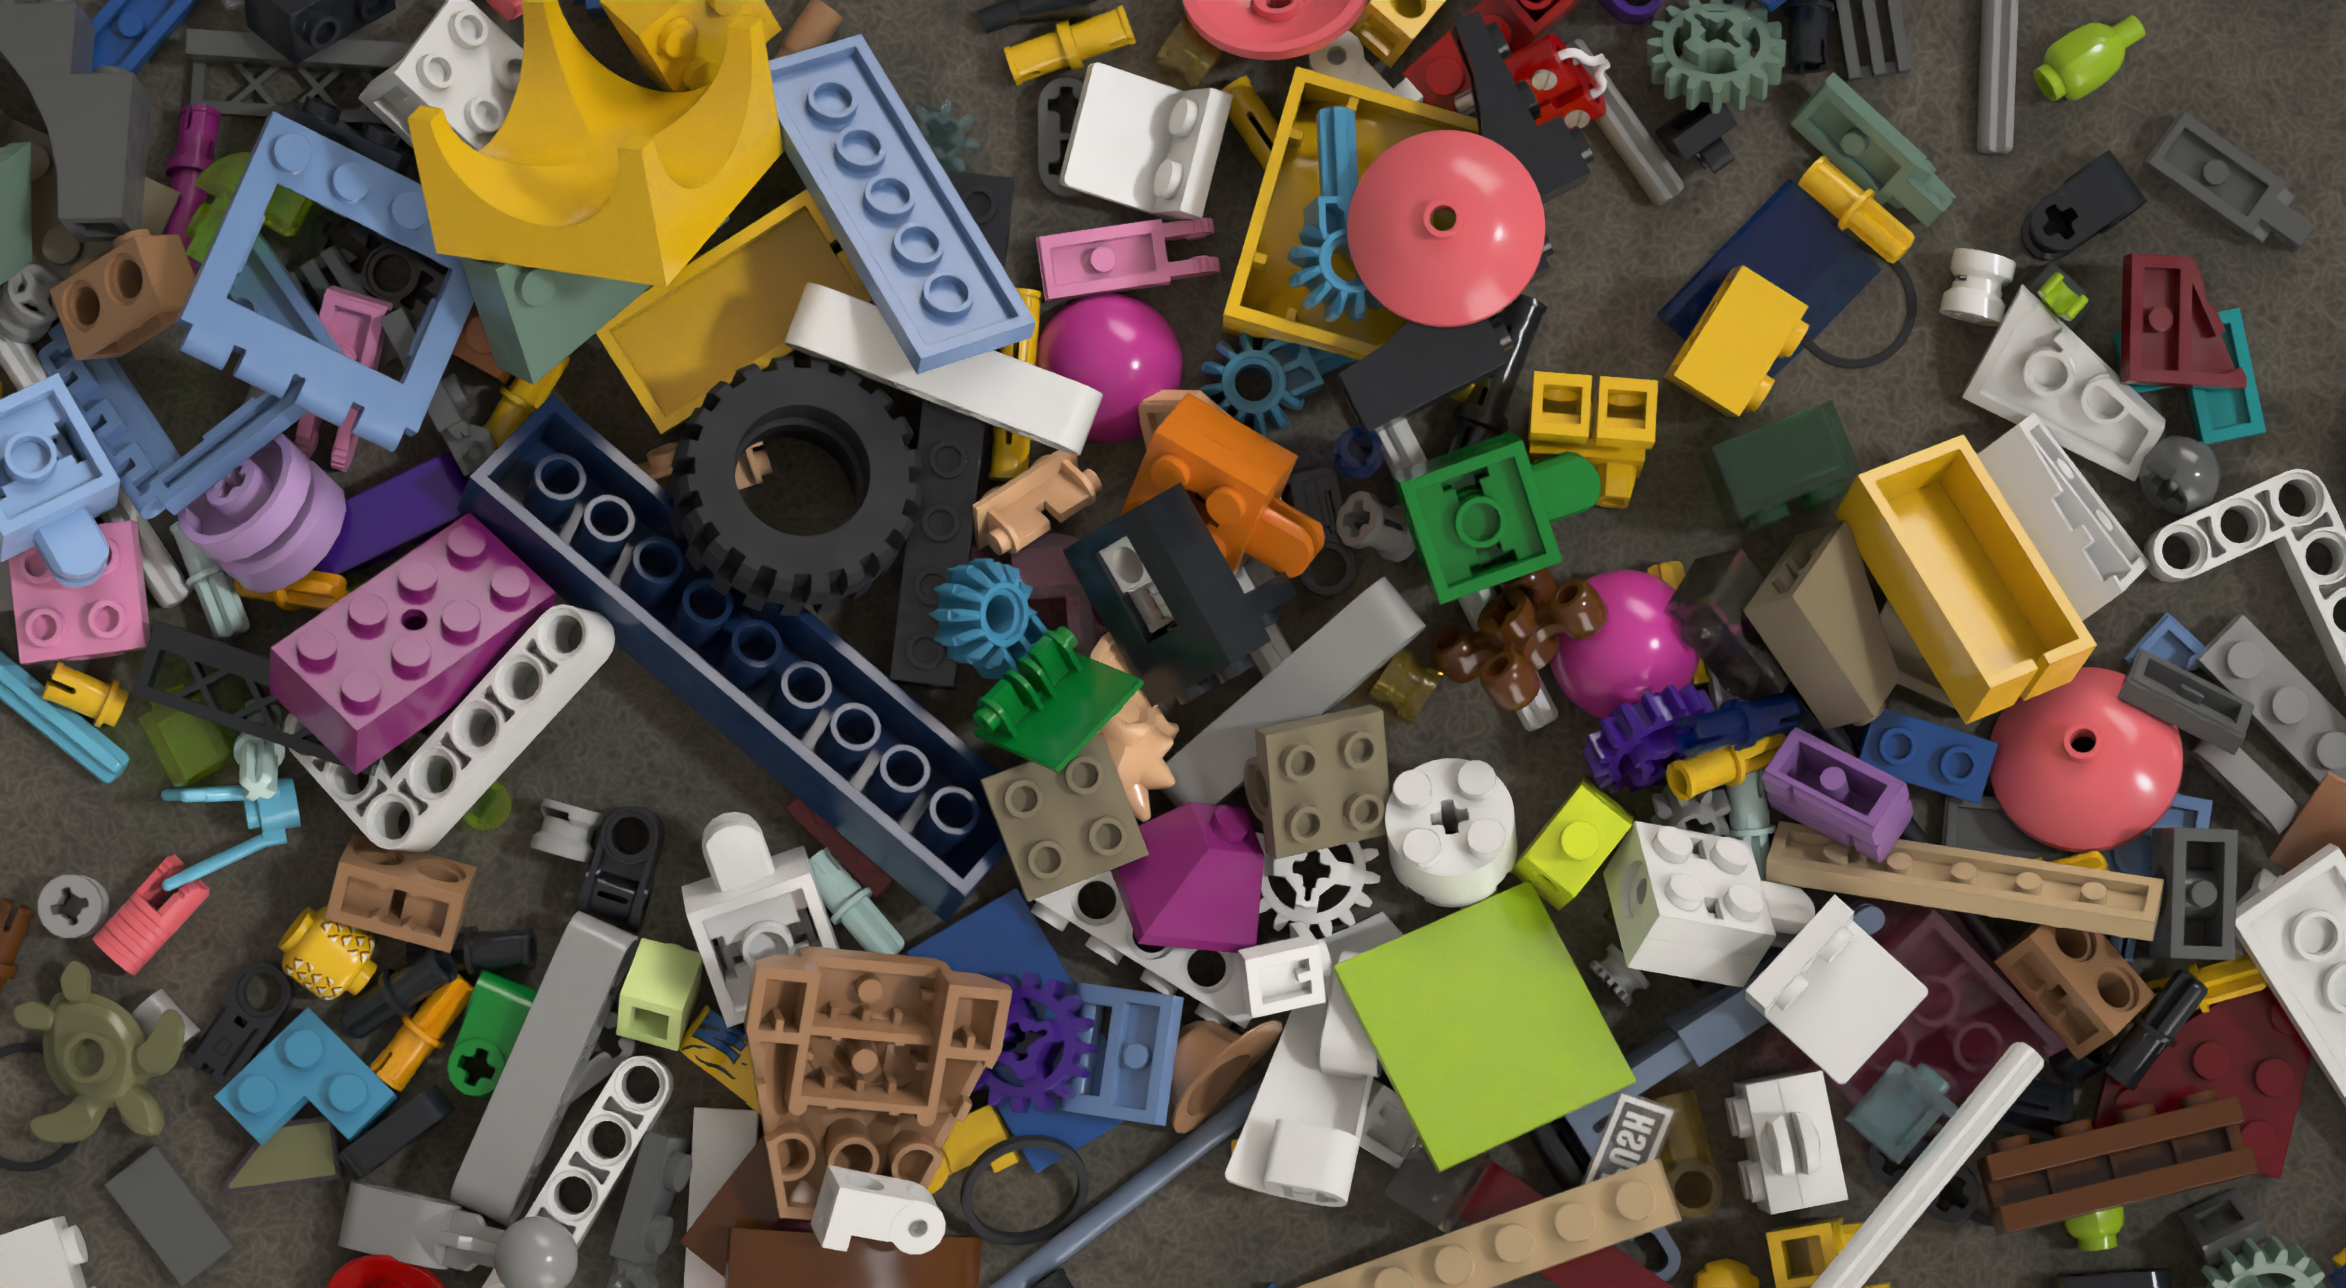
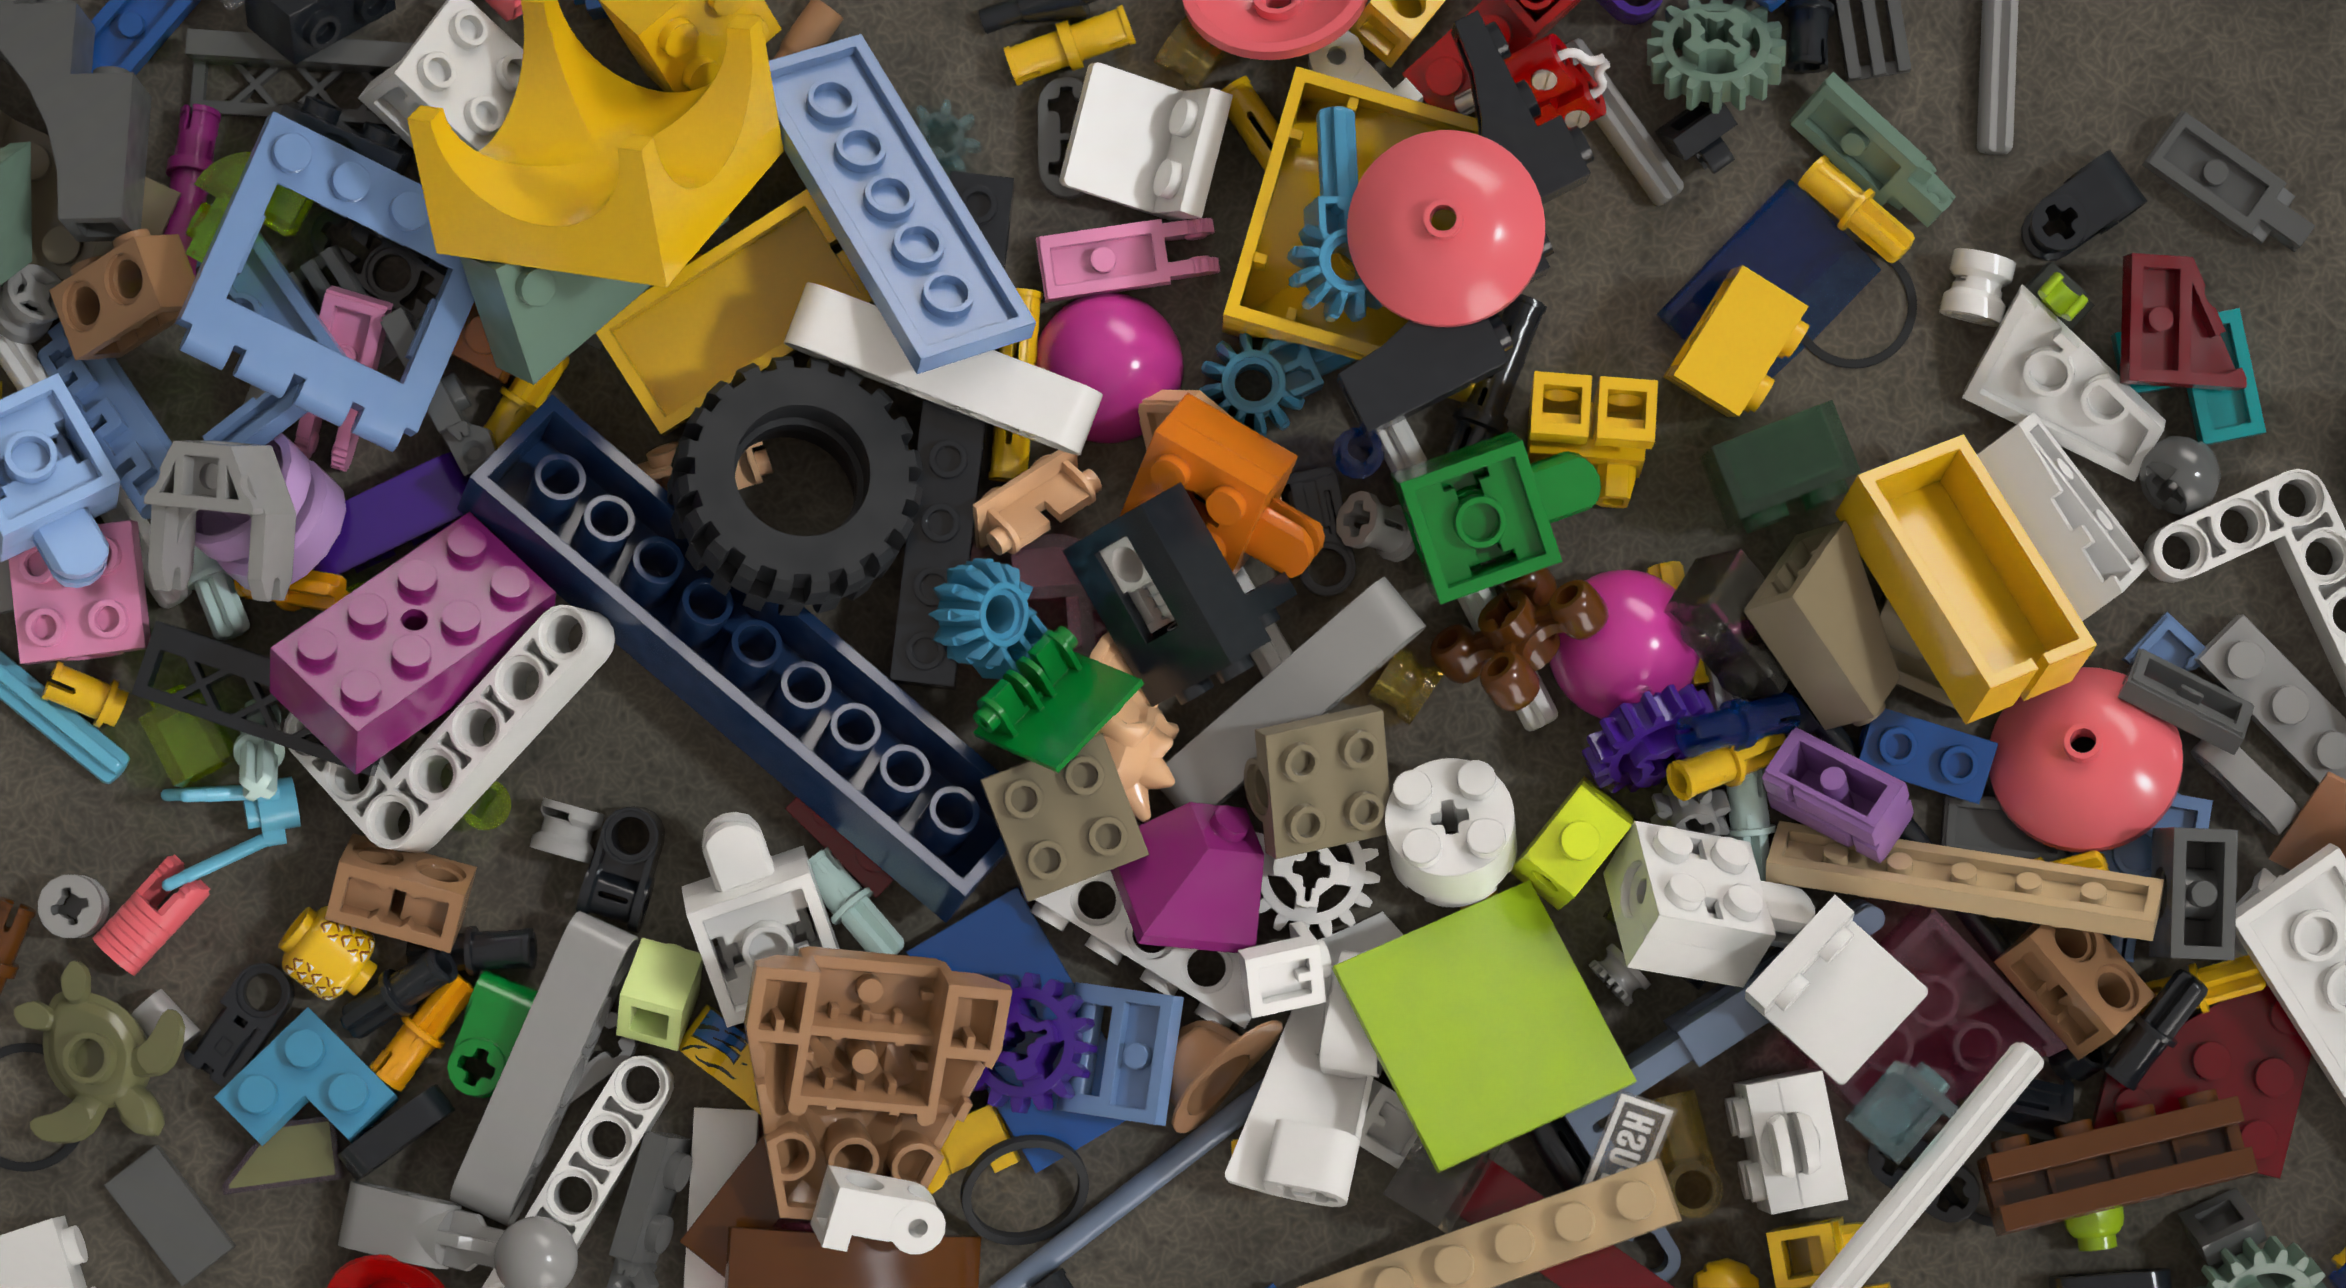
(221, 479): none -> light grey piece
(2086, 58): lime plant -> none

